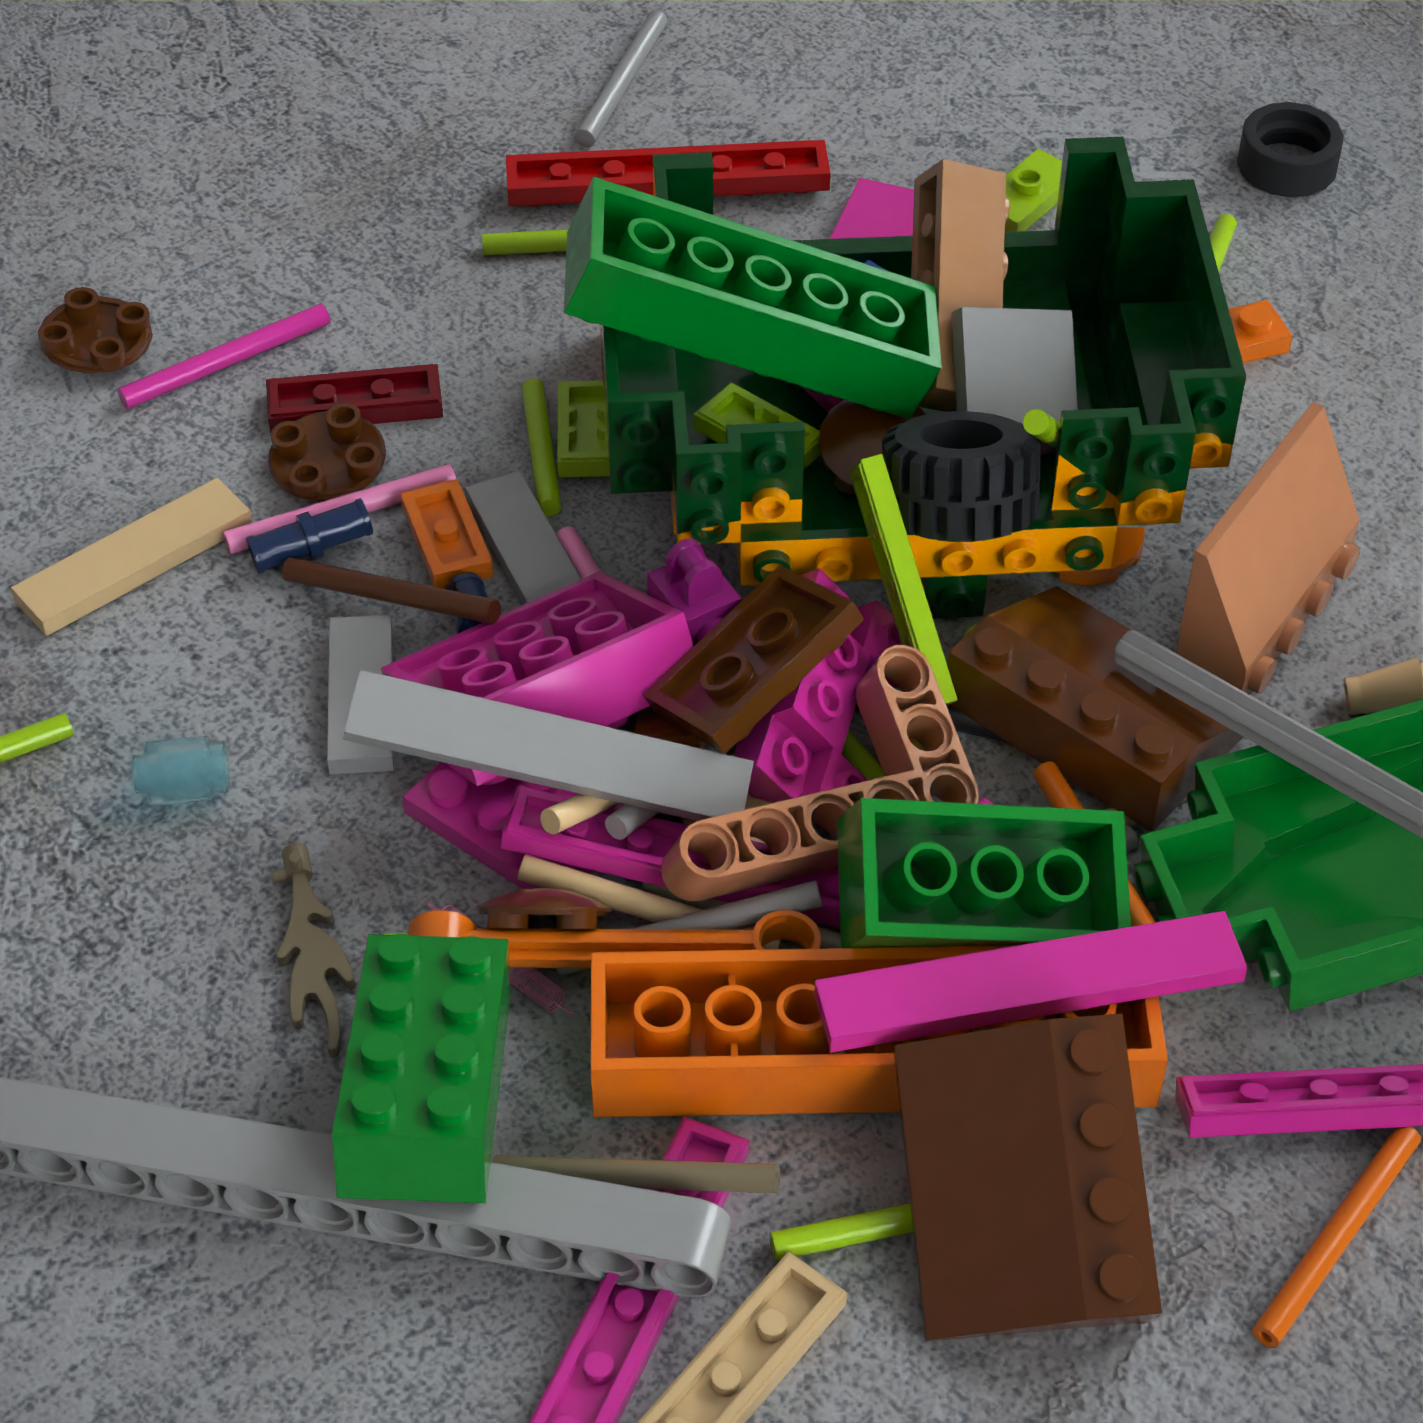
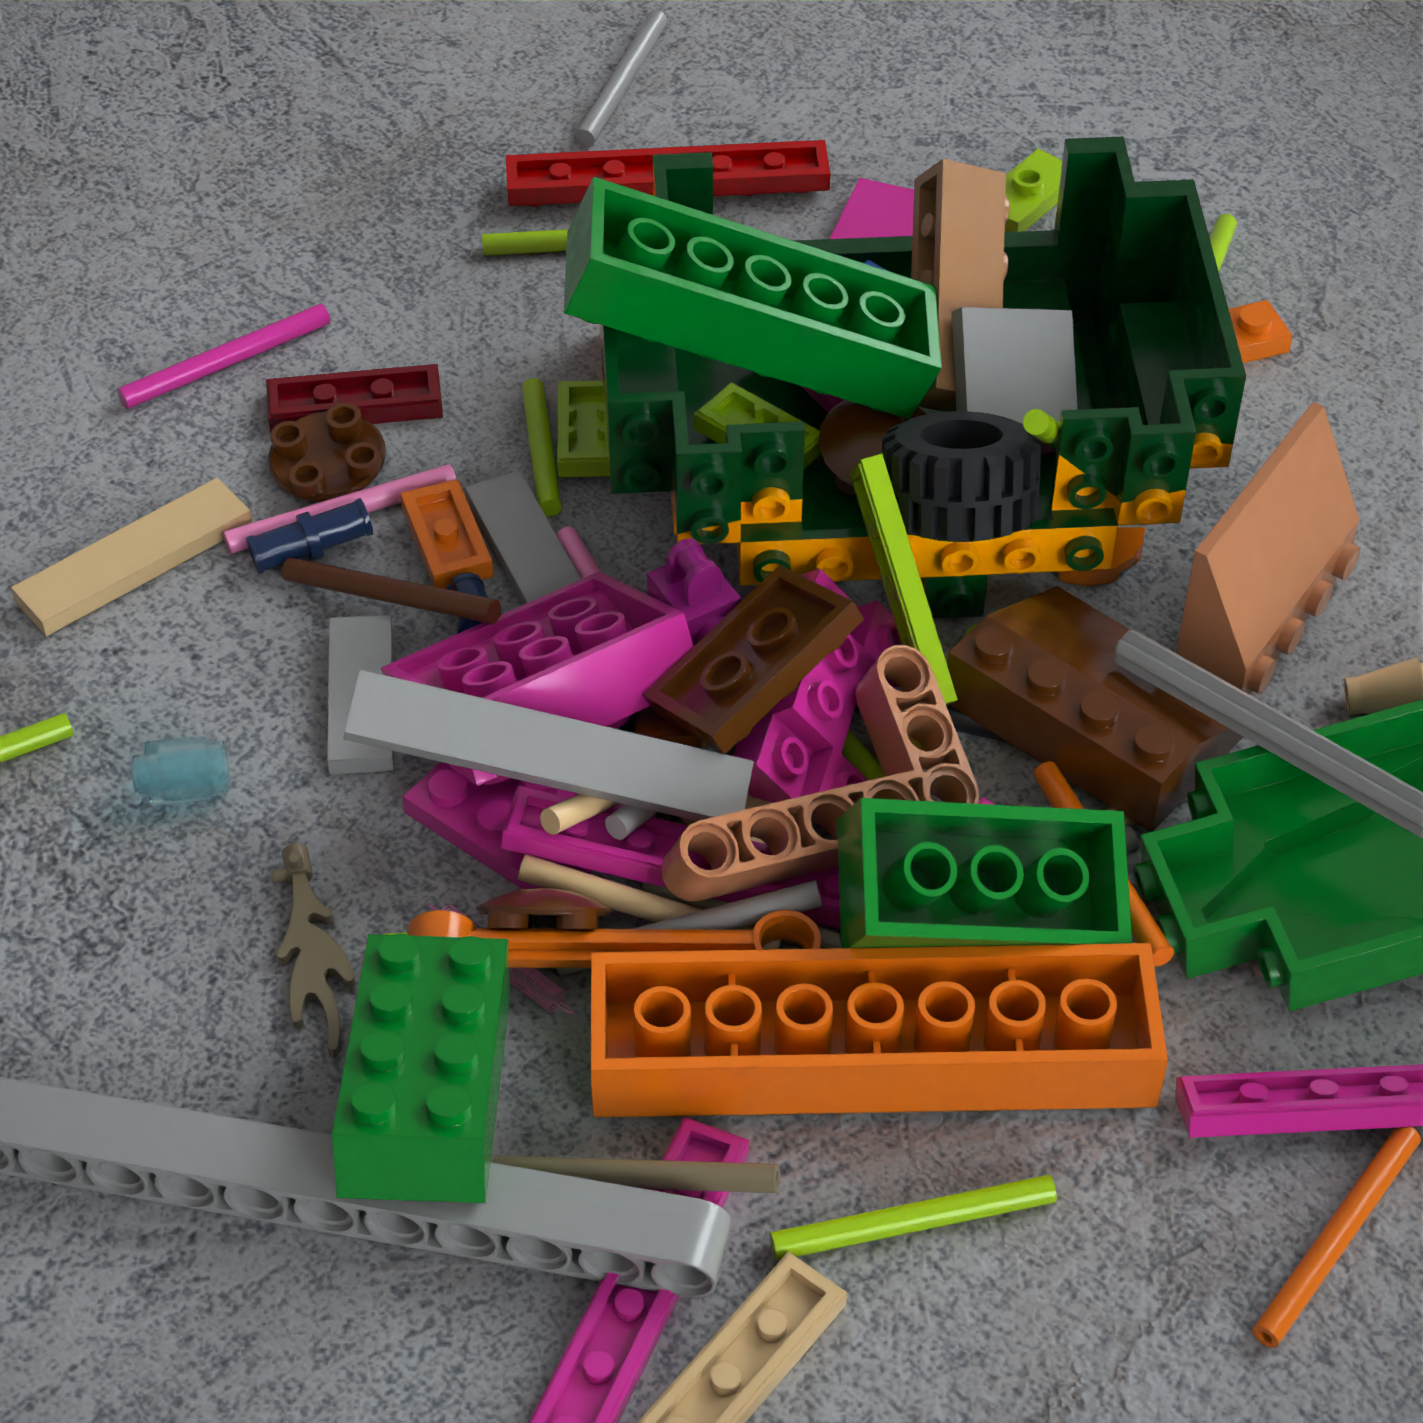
(95, 332): reddish brown dish -> none
(1026, 1179): reddish brown slope -> none
(1028, 981): dark pink tile -> none
(1285, 173): black tyre -> none

